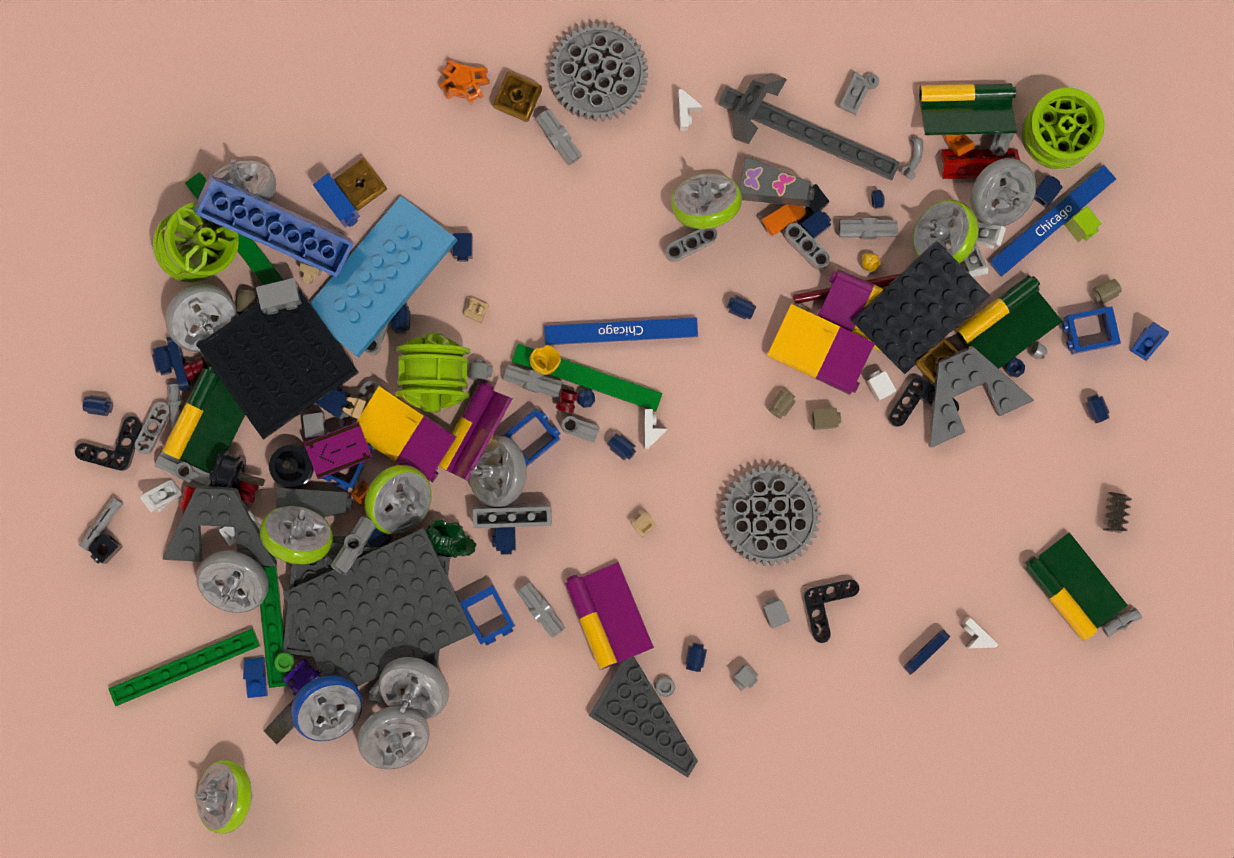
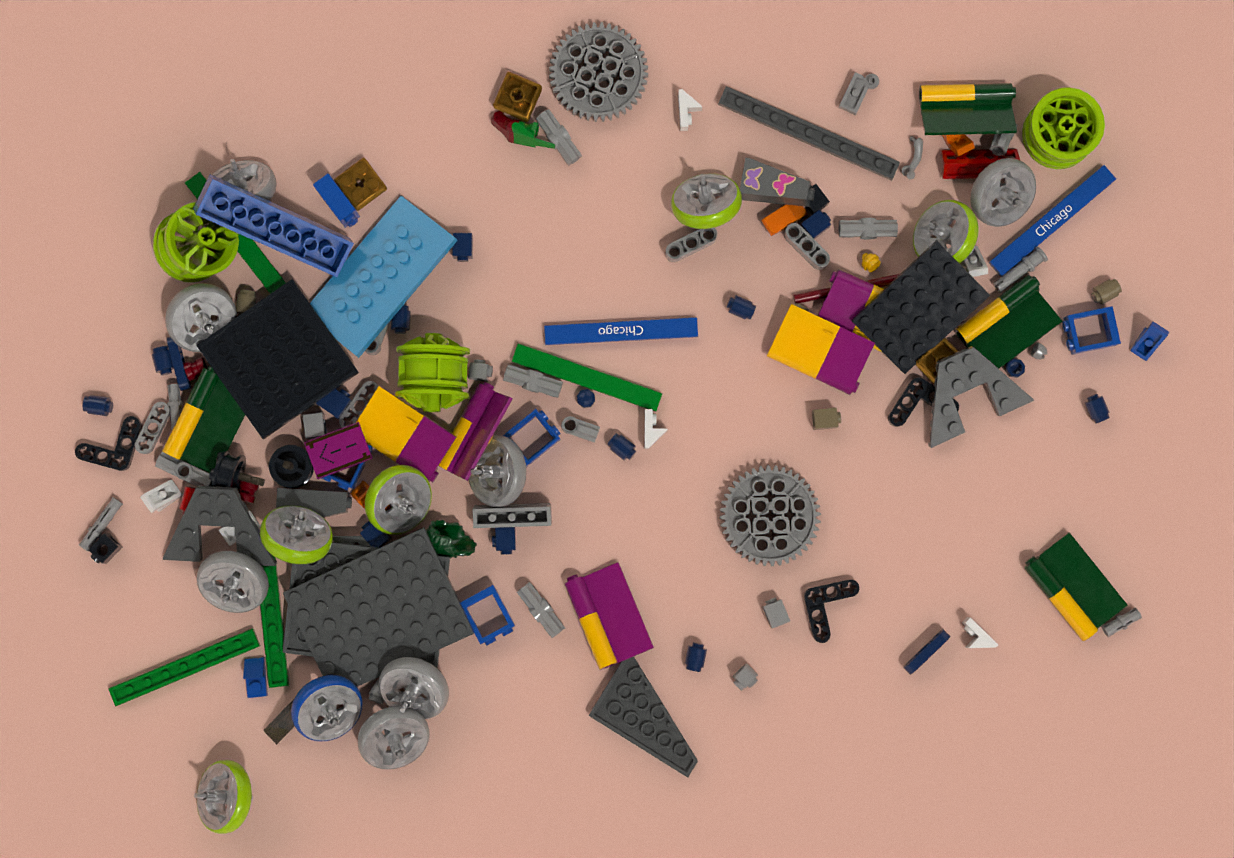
(279, 296): light grey brick -> none
(284, 662): bright green tile -> none
(300, 676): dark purple piece -> none
(309, 272): tan tile -> none
(347, 555): light grey piece -> none
(357, 407): tan tile -> none
(463, 79): orange piece -> none
(476, 310): tan tile -> none
(519, 131): none -> green animal
(545, 360): yellow hair -> none
(567, 400): dark red wheel -> none
(643, 523): tan tile -> none
(665, 687): light grey tile -> none
(743, 127): dark grey slope -> none
(782, 404): dark tan brick -> none
(878, 199): dark blue tile -> none
(880, 385): white brick -> none
(990, 235): white slope -> none
(1027, 264): none -> light grey pin
(1047, 191): dark blue brick -> none
(1083, 225): lime brick -> none
(1117, 512): clear smoke piece -> none

